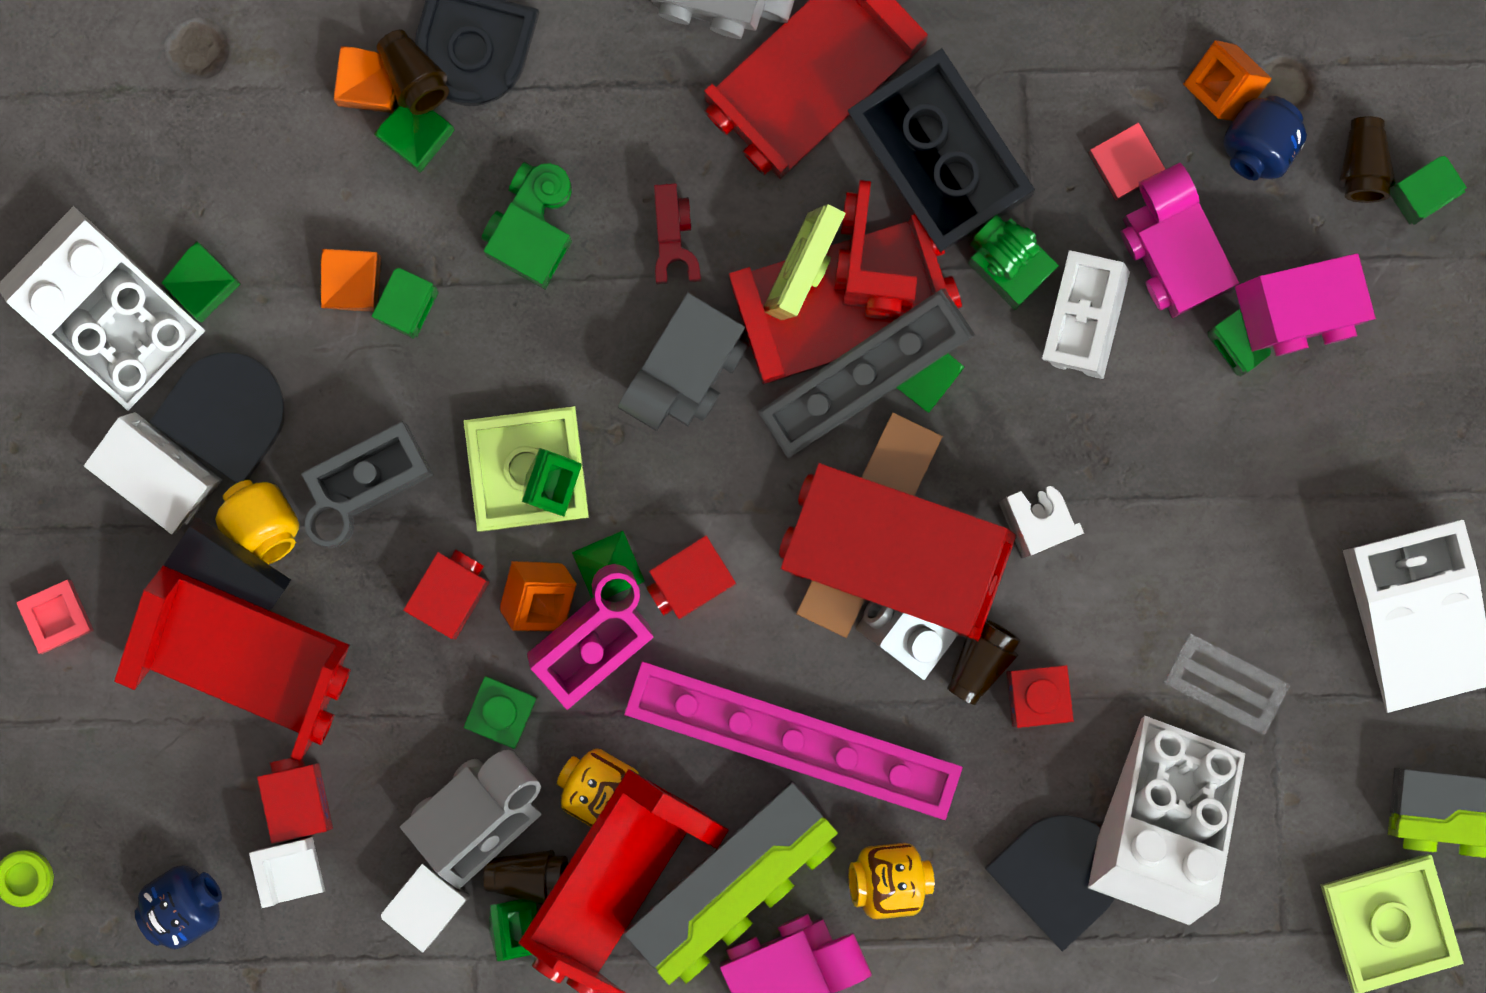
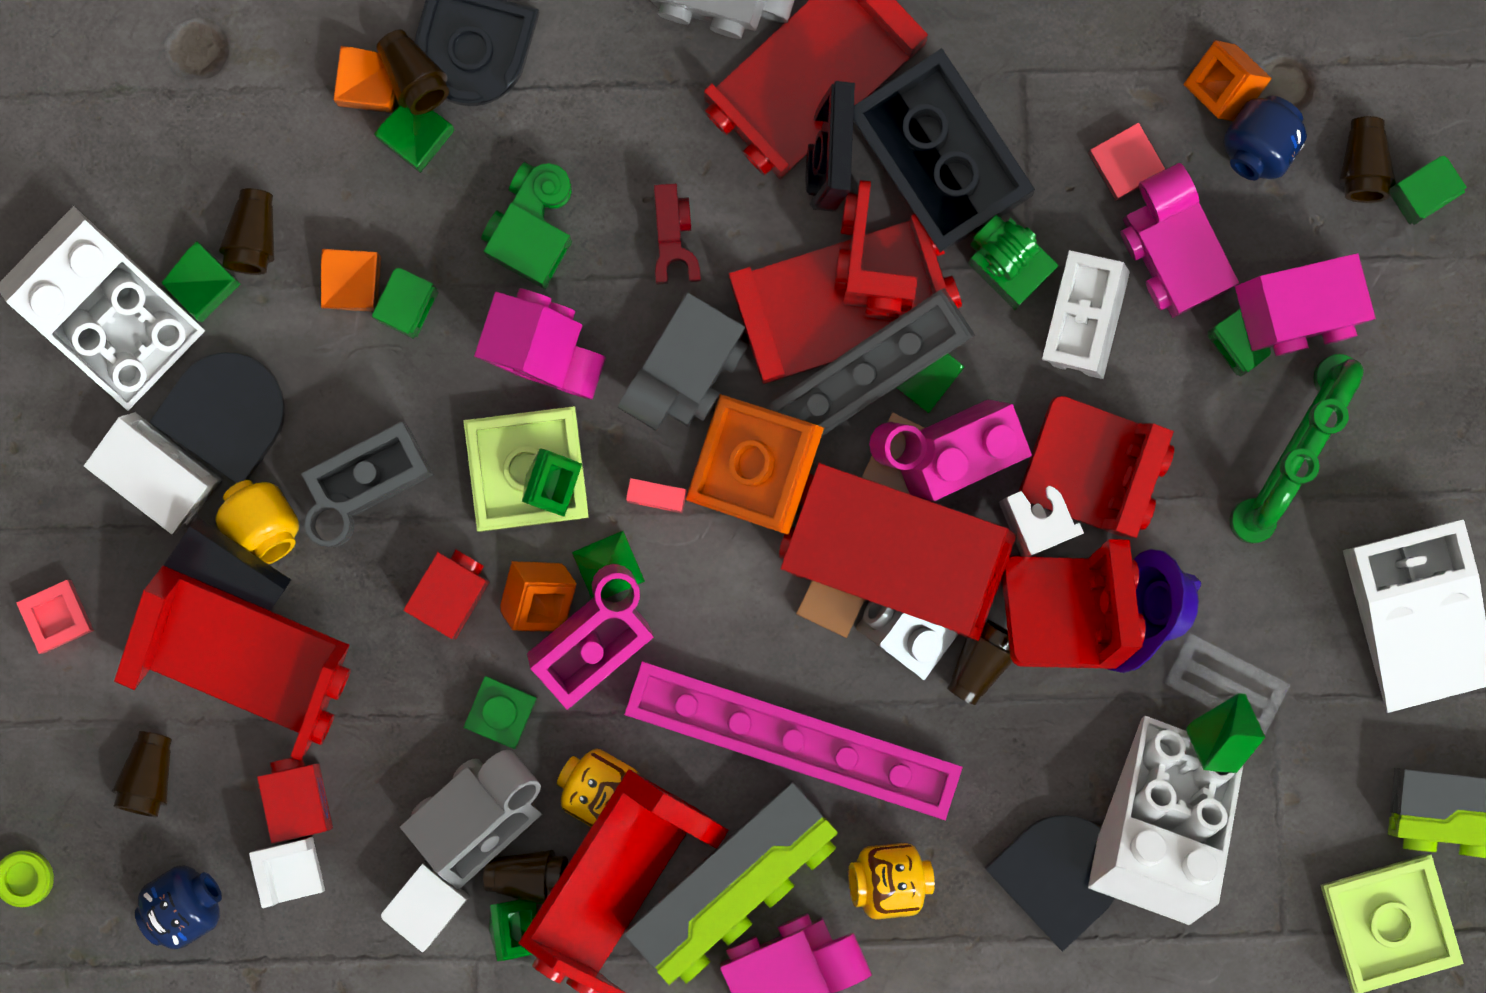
(145, 776): none -> dark brown cone
(250, 234): none -> dark brown cone
(539, 343): none -> dark pink hinge
(656, 495): none -> coral tile
(689, 579): red brick -> none
(754, 464): none -> orange tile
(804, 263): yellowish green plate -> none
(831, 155): none -> black tile
(954, 449): none -> dark pink hinge
(1039, 696): red brick -> none
(1074, 609): none -> red bracket
(1098, 466): none -> red bracket
(1165, 600): none -> dark purple piece
(1226, 735): none -> green slope
(1336, 384): none -> green bar

